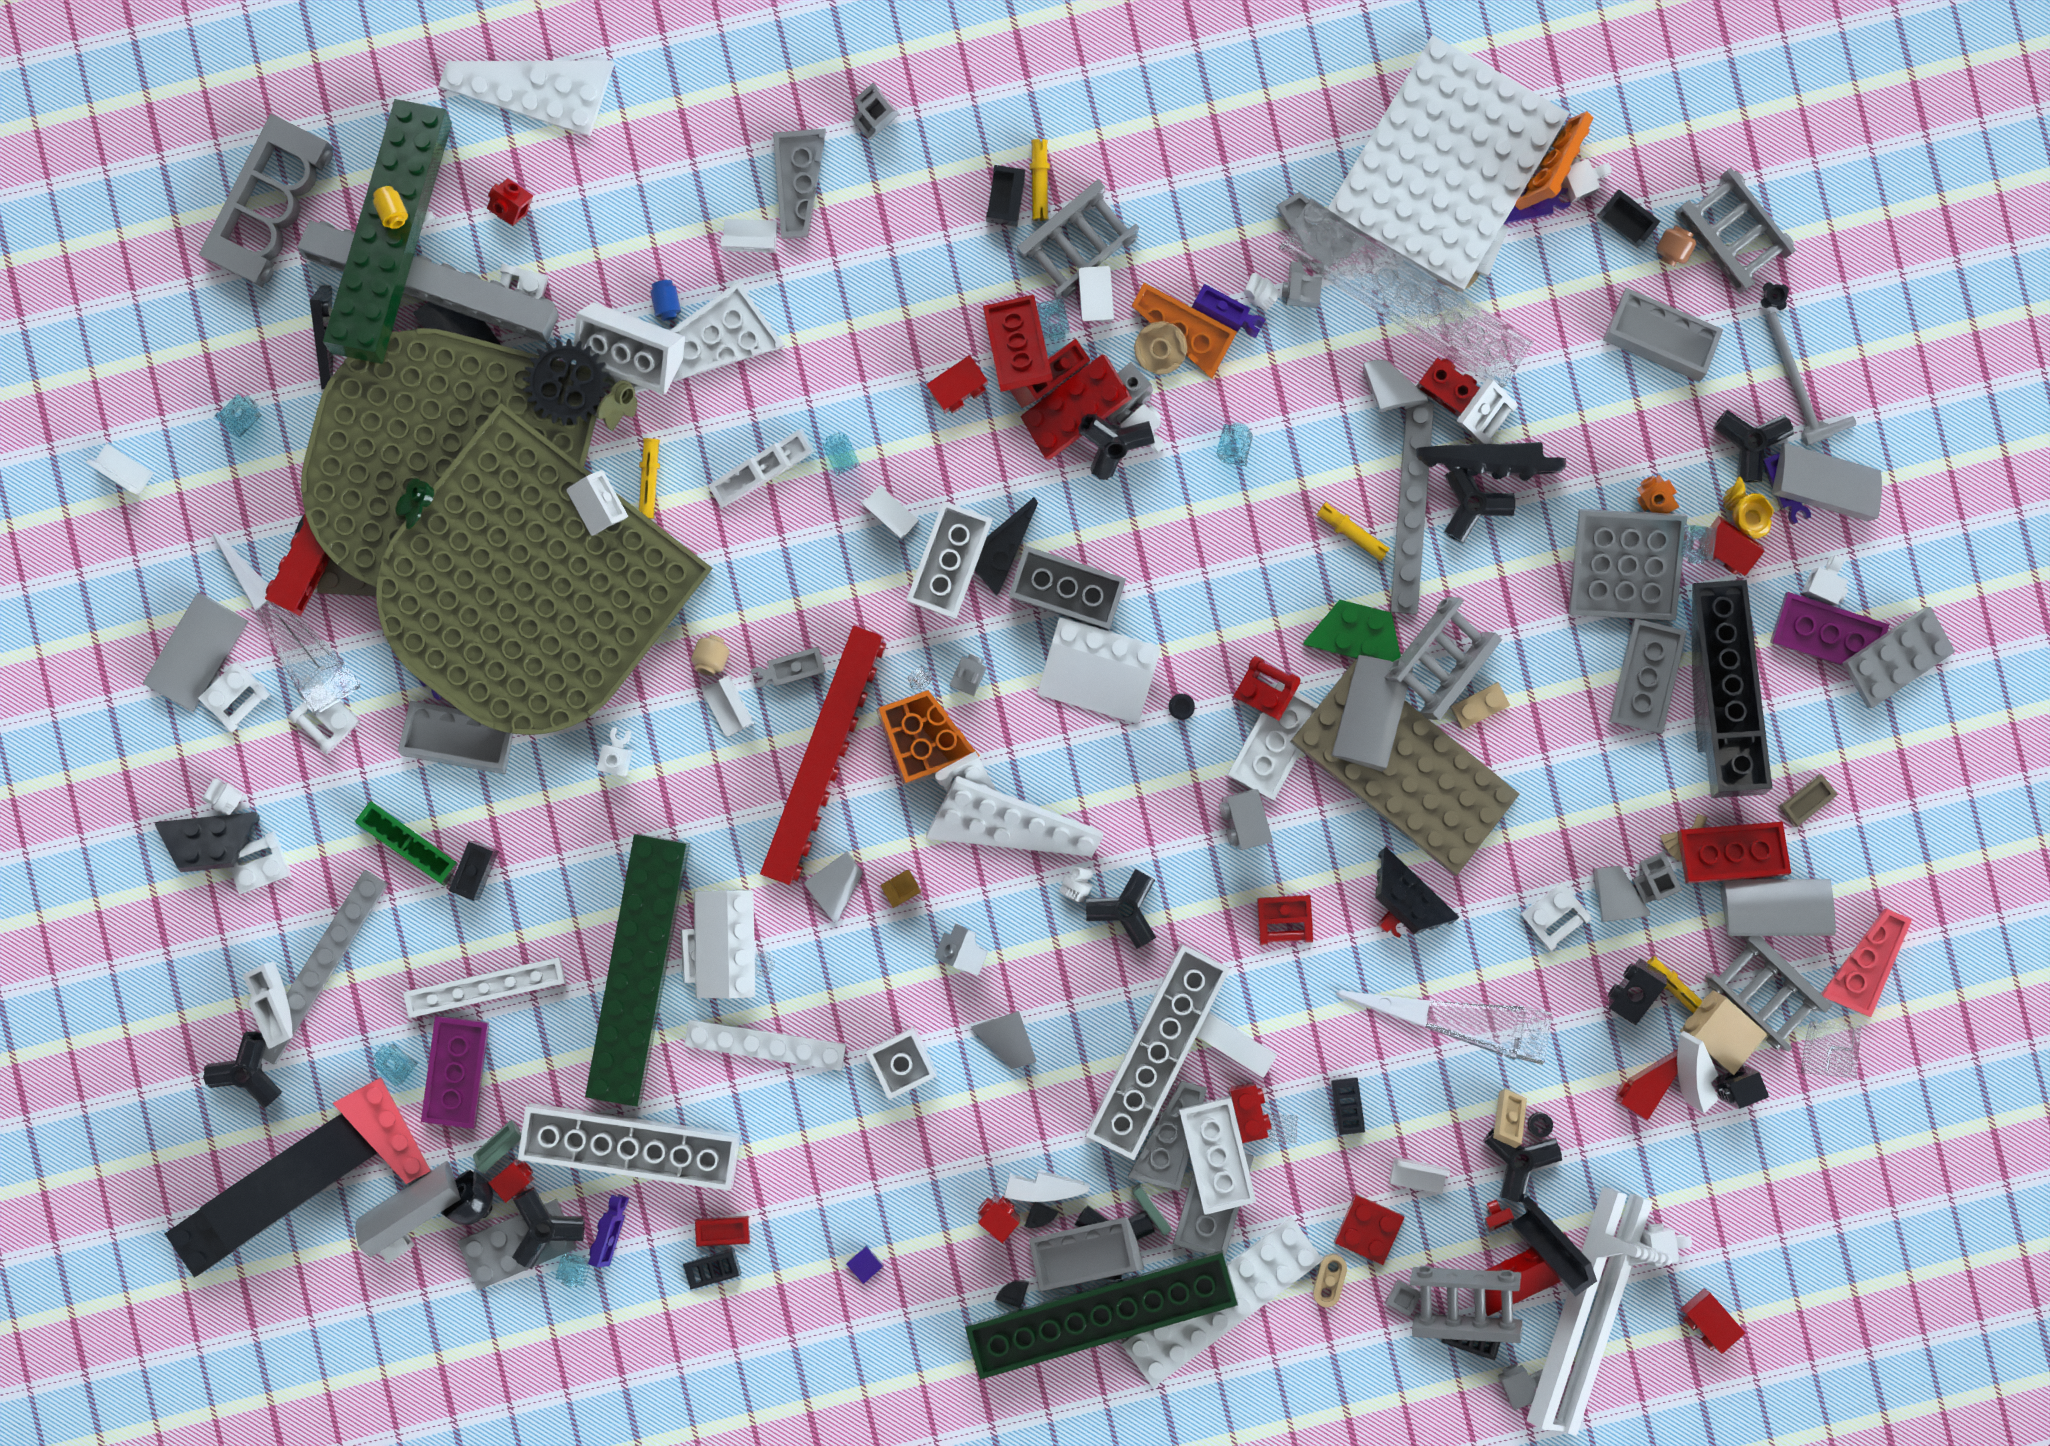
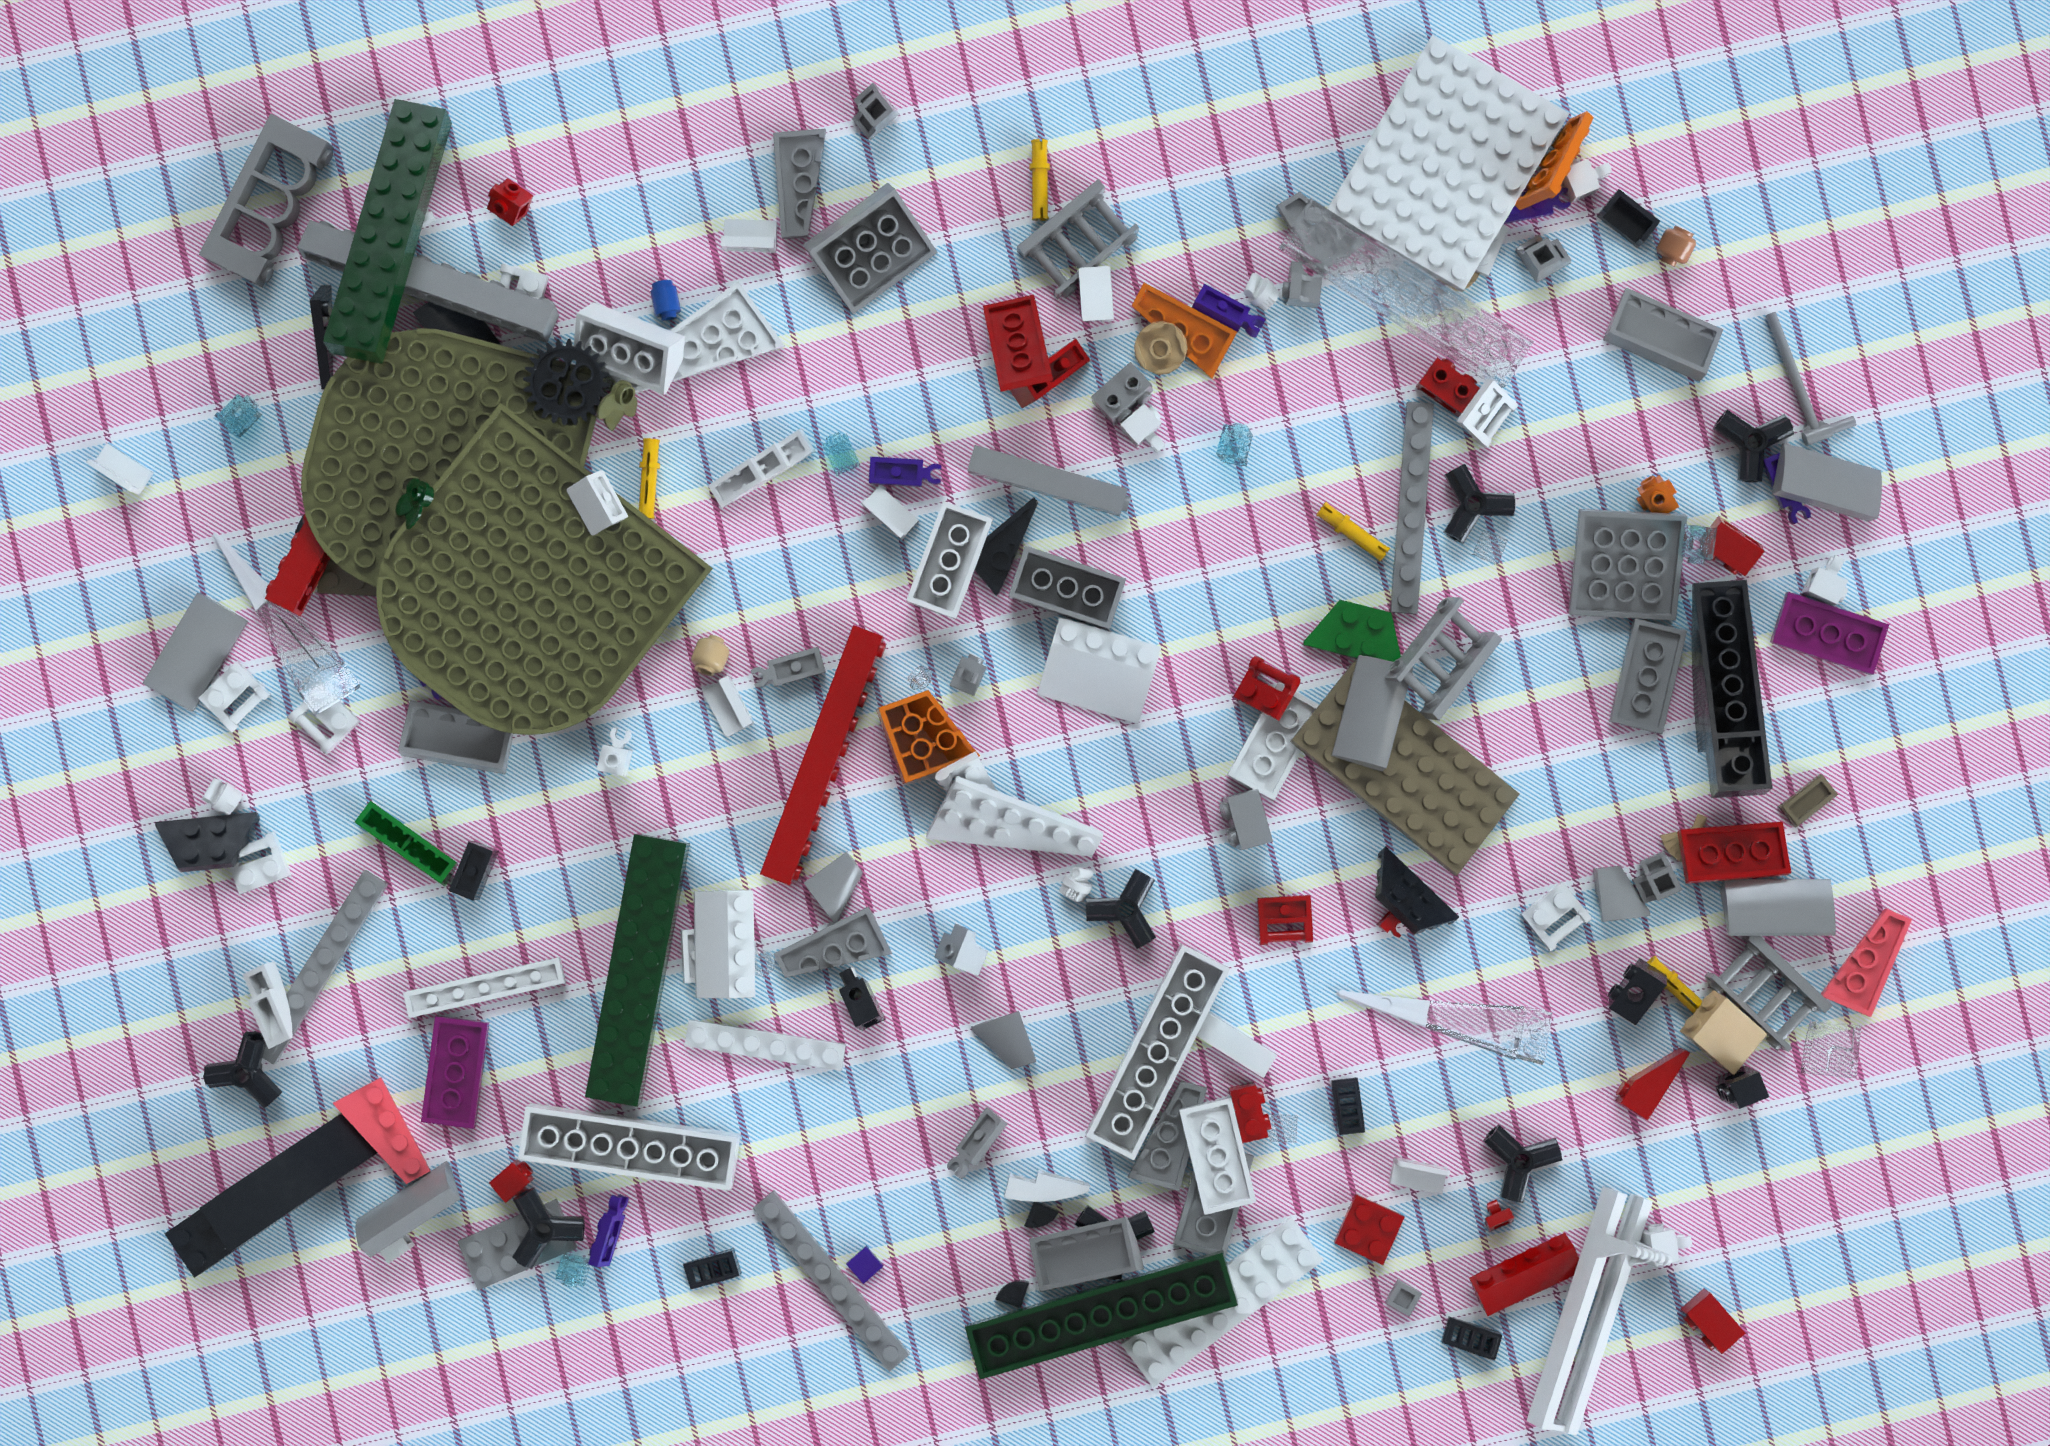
(390, 207): yellow brick -> none
(403, 1064): clear light blue brick -> none
(475, 1199): black cylinder -> none
(497, 1146): sand green tile -> none
(547, 91): white wing -> none
(722, 1231): red tile -> none
(831, 1280): none -> light grey plate
(841, 943): none -> light grey wing
(864, 1011): none -> black torso
(870, 248): none -> light grey slope
(900, 888): pearl gold panel -> none
(901, 472): none -> dark purple plate
(901, 1063): white brick -> none
(957, 385): red brick -> none
(977, 1142): none -> light grey plate
(998, 1217): red brick -> none
(1005, 195): black panel -> none
(1048, 309): clear light blue brick -> none
(1048, 481): none -> light grey brick
(1057, 416): red plate -> none
(1112, 442): black piece -> none
(1151, 1209): sand green tile -> none
(1181, 706): black plate -> none
(1330, 1279): tan plate -> none
(1391, 387): light grey slope -> none
(1464, 1327): light grey fence -> none
(1480, 705): tan plate -> none
(1490, 547): none -> clear tile
(1494, 459): black animal -> none
(1510, 1118): tan plate -> none
(1519, 1385): light grey brick -> none
(1534, 1130): black bush -> none
(1542, 257): none -> light grey brick
(1554, 1248): black fence -> none
(1695, 1073): white slope -> none
(1709, 234): light grey fence -> none
(1750, 511): yellow hair -> none
(1781, 292): black plate -> none
(1898, 657): light grey plate -> none

